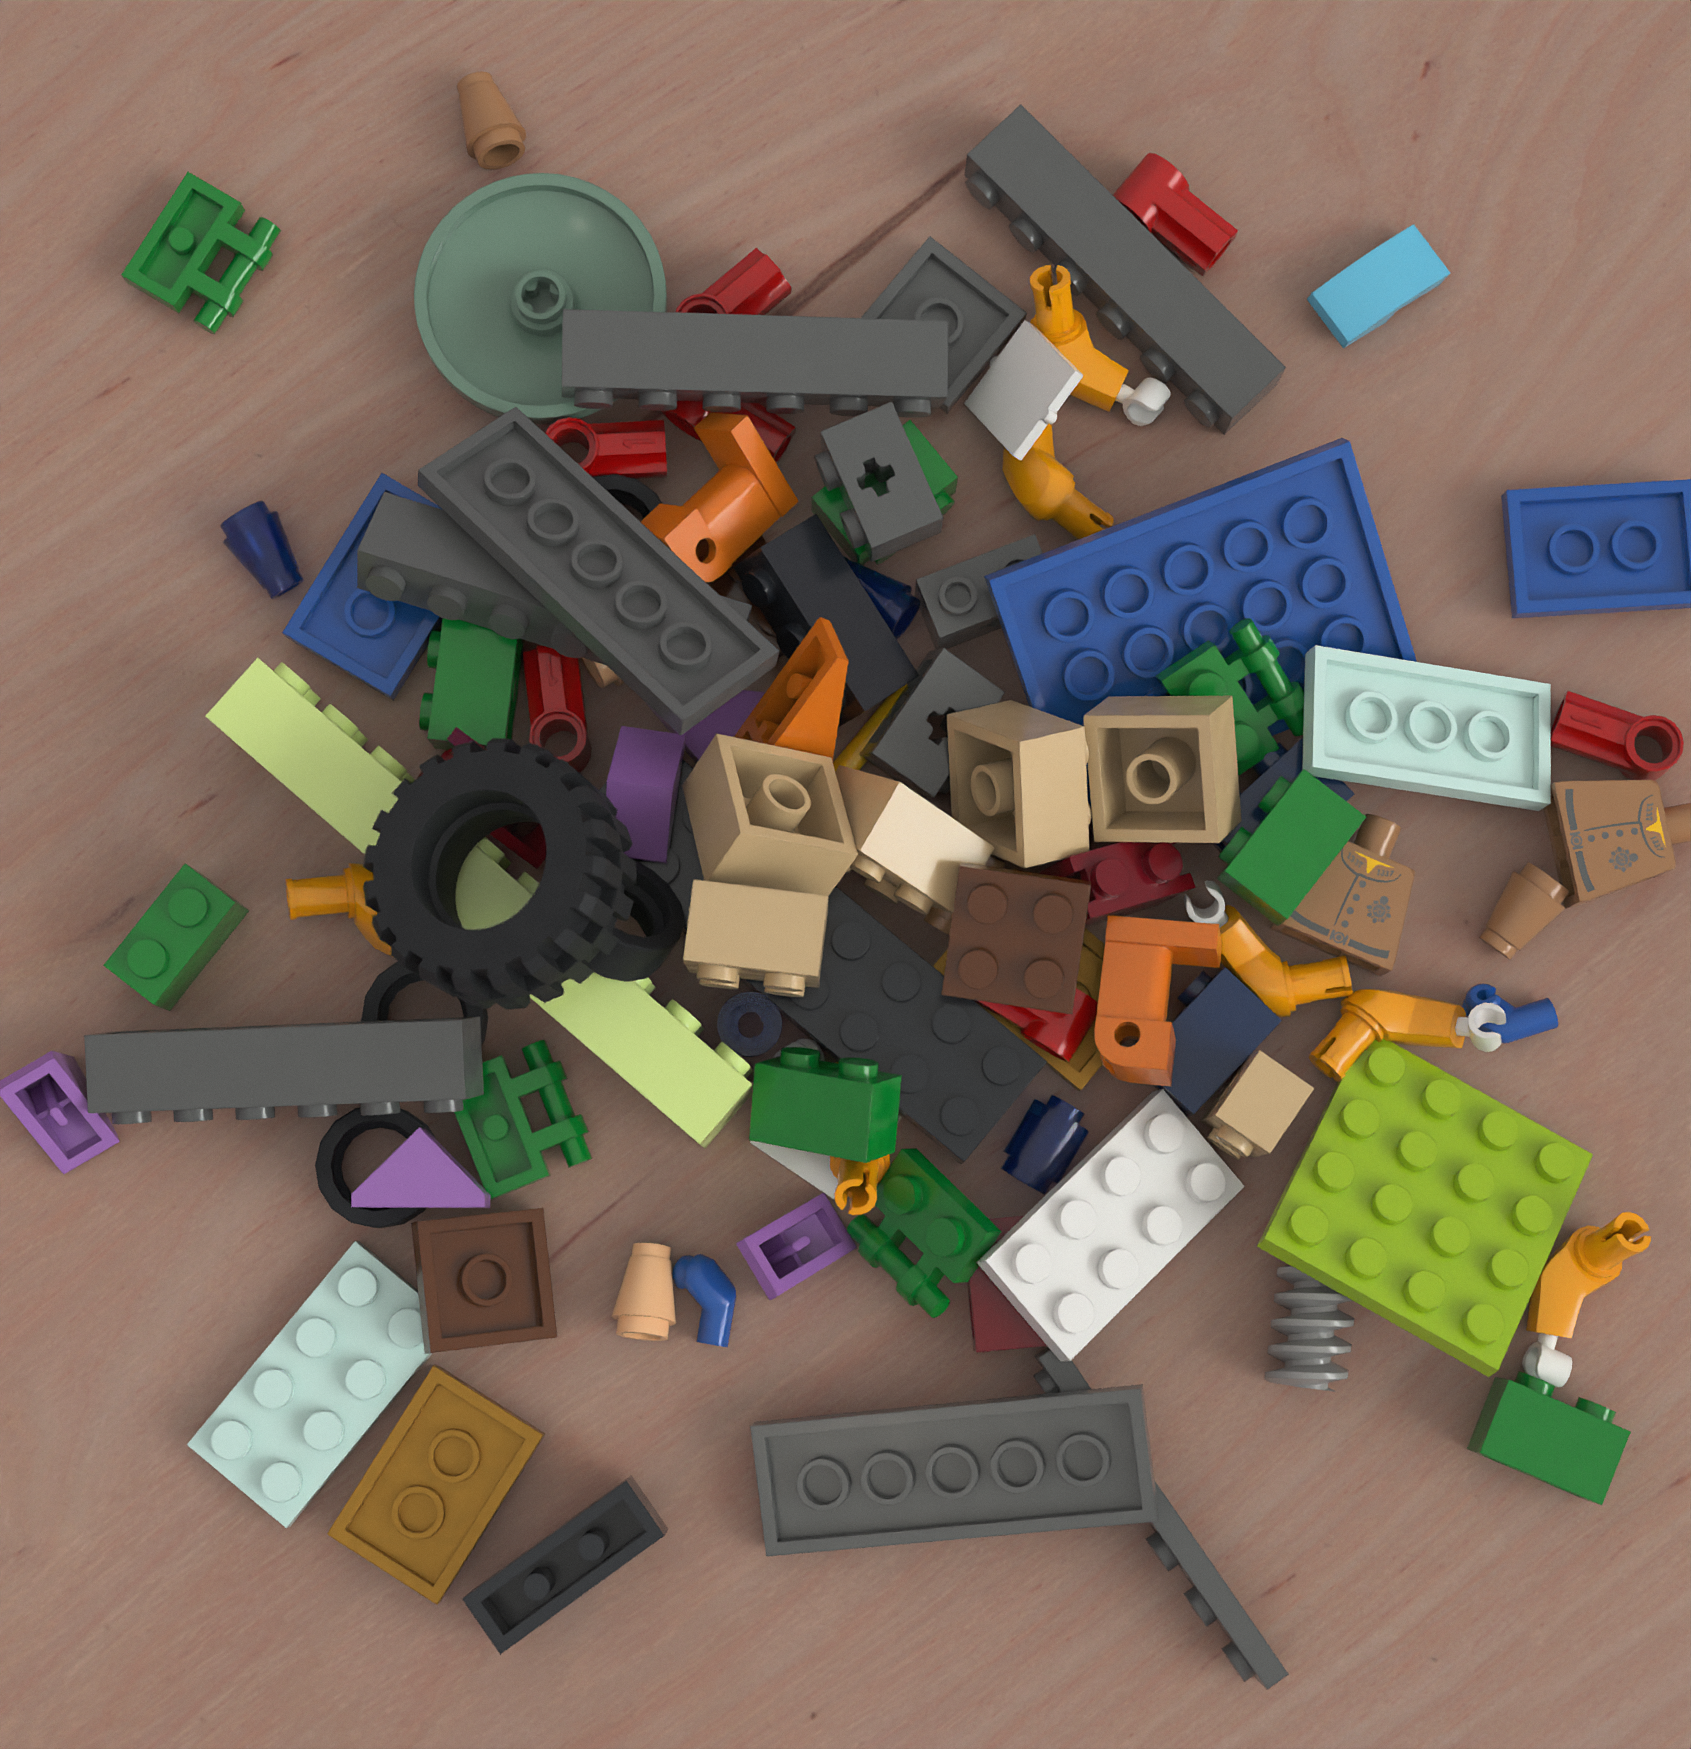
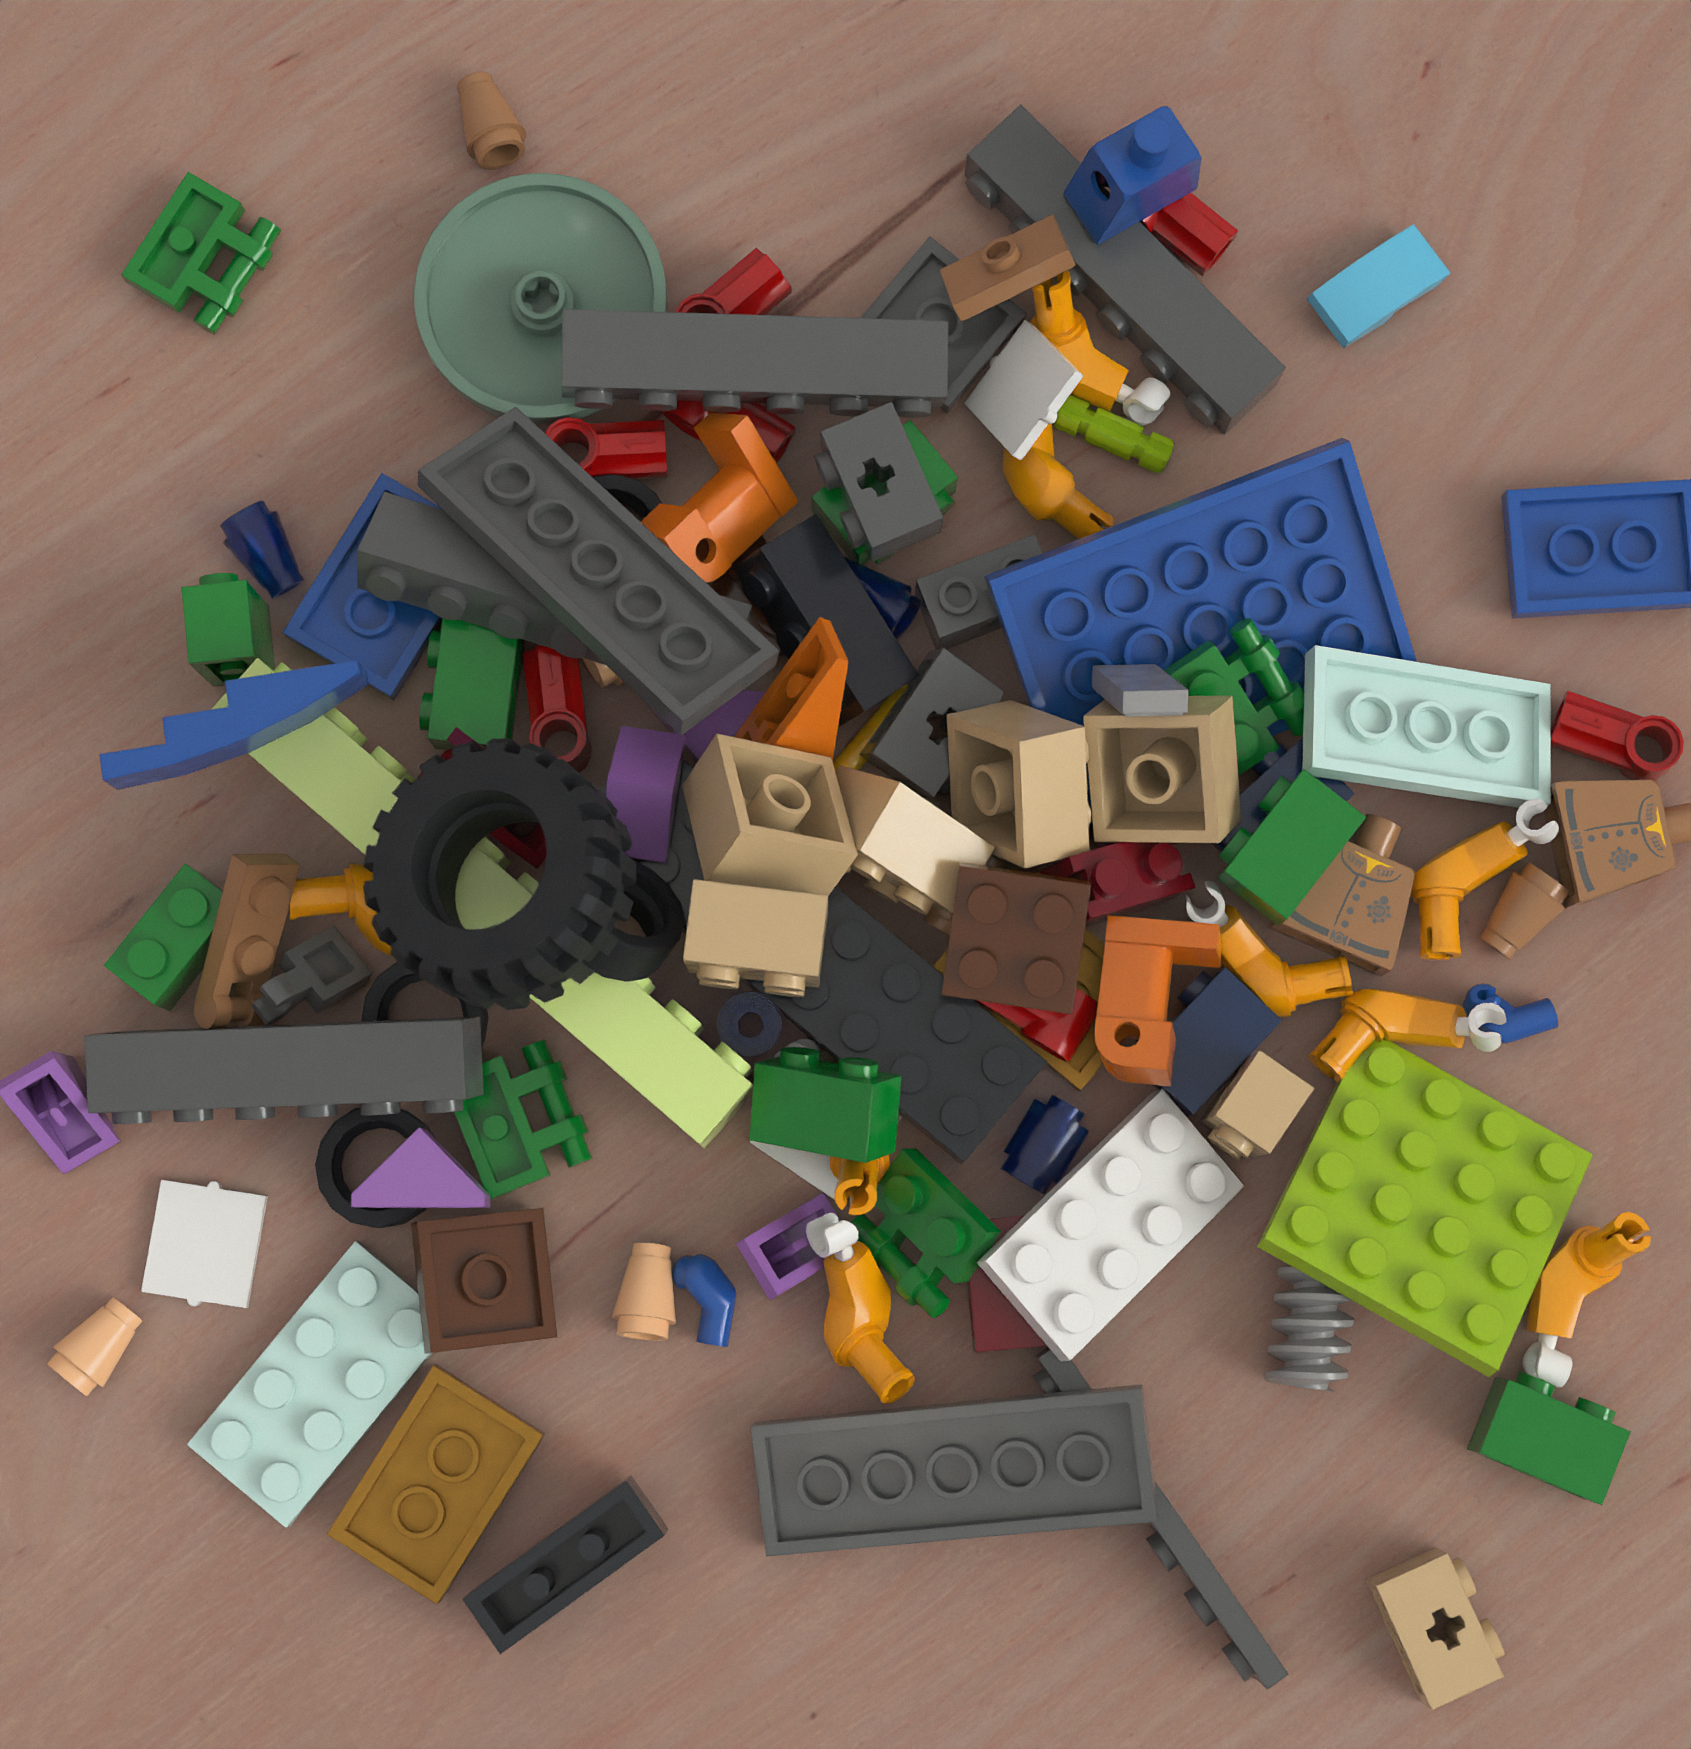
(95, 1346): none -> light nougat cone
(204, 1244): none -> white piece
(226, 627): none -> green brick
(245, 938): none -> medium nougat plate
(256, 714): none -> blue slope
(315, 970): none -> dark grey plate
(857, 1308): none -> light orange arm
(1007, 267): none -> medium nougat plate
(1114, 434): none -> lime axle
(1140, 690): none -> light grey tile
(1142, 165): none -> blue torso
(1406, 1601): none -> tan brick
(1463, 868): none -> light orange arm

